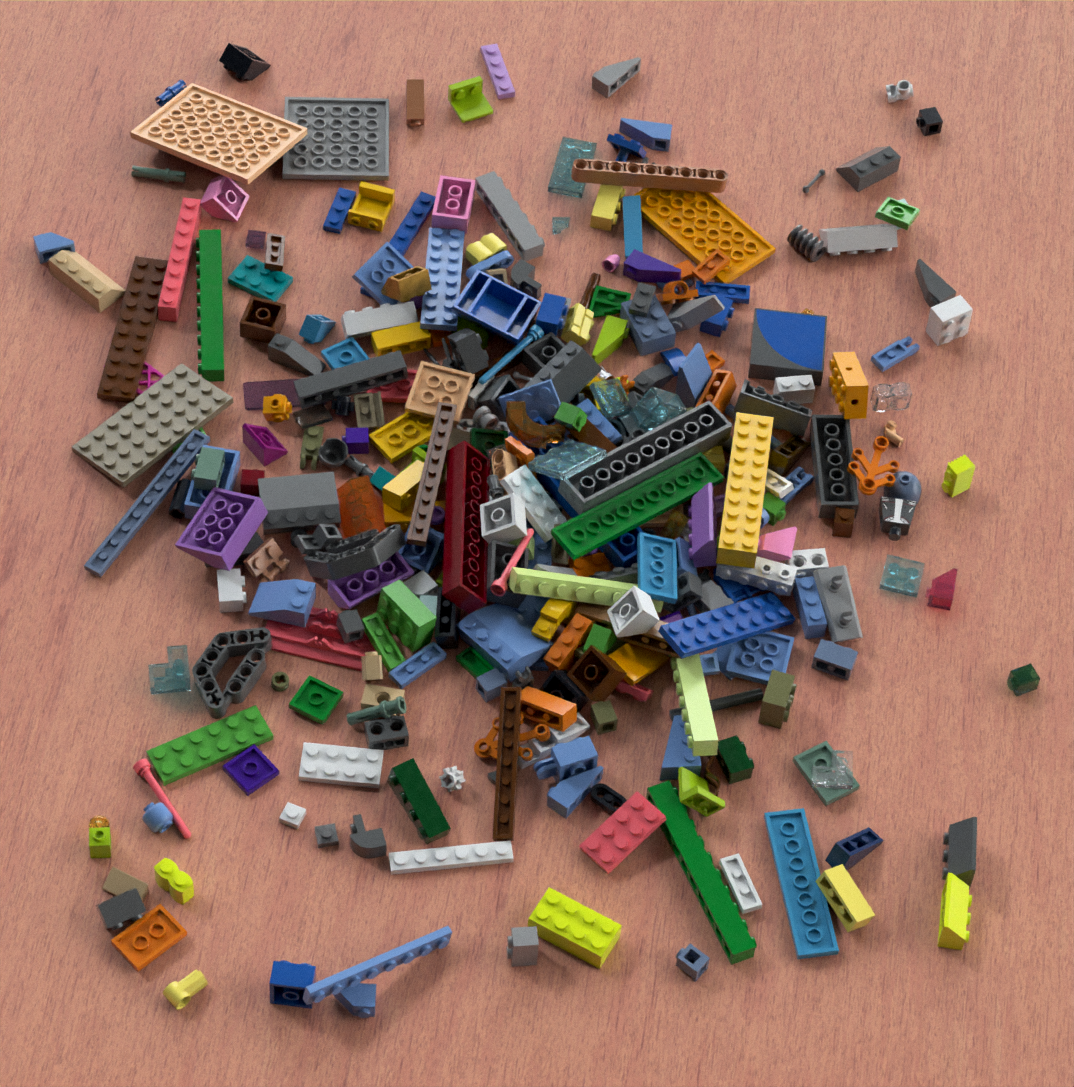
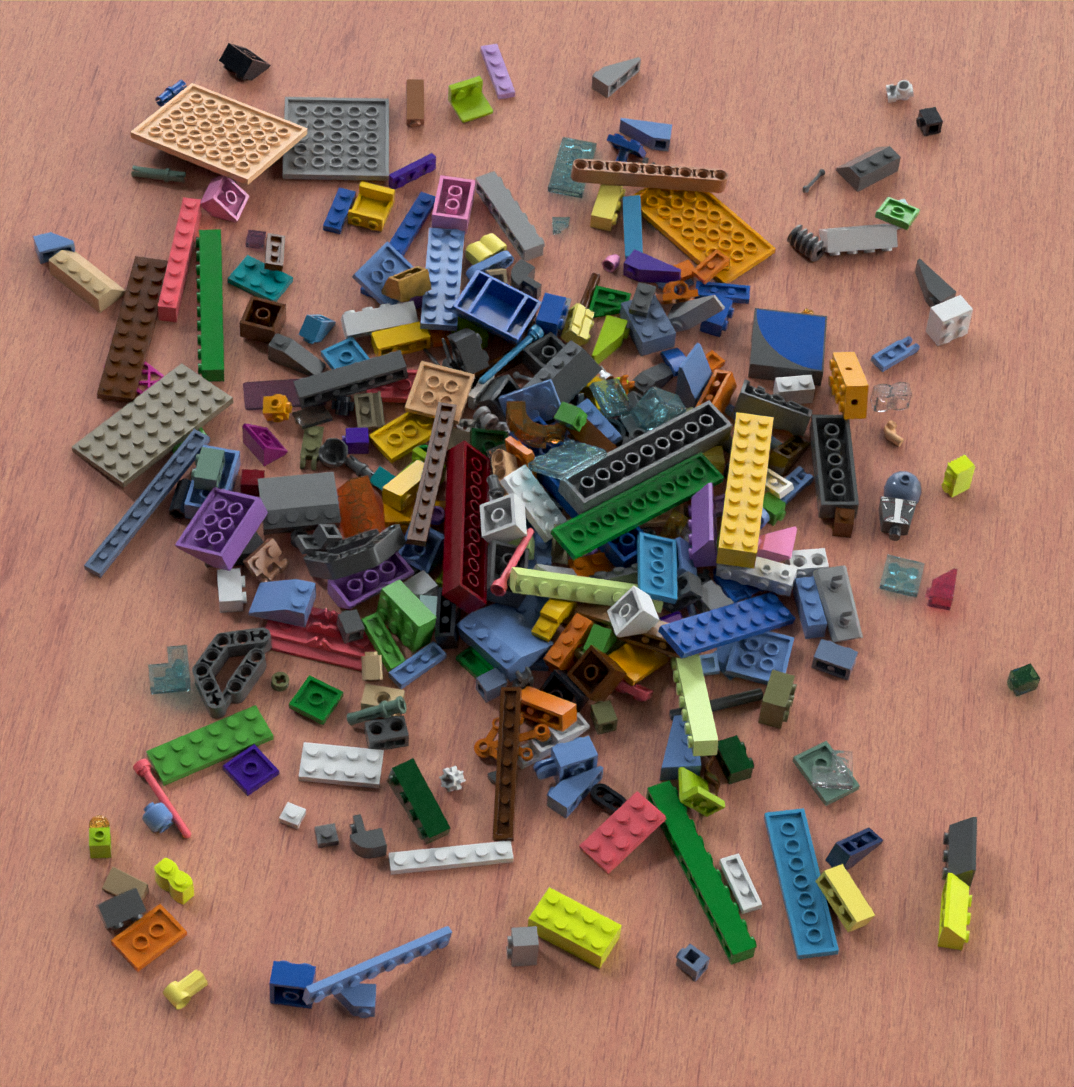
(412, 171): none -> dark purple plate
(868, 485): orange plant -> none

